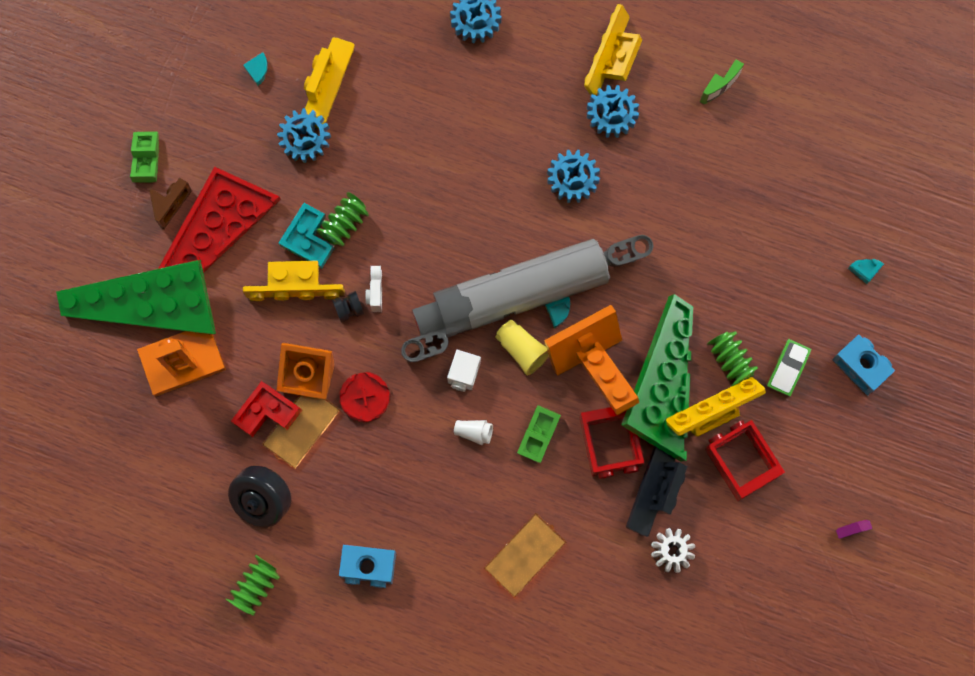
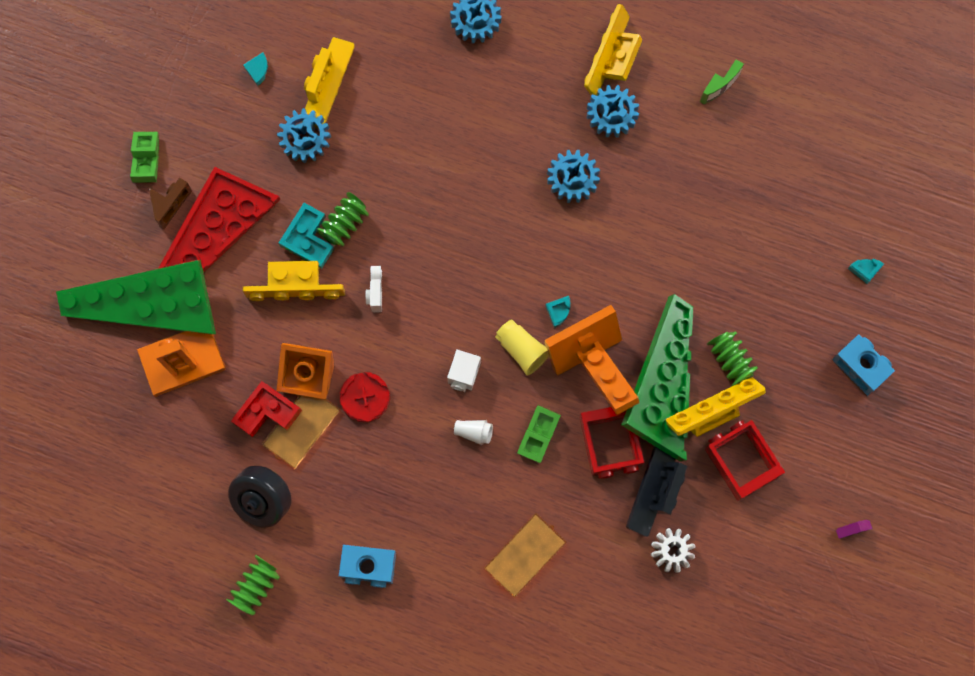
(343, 309): black wheel -> none
(518, 290): light grey piece -> none
(789, 367): slope -> none

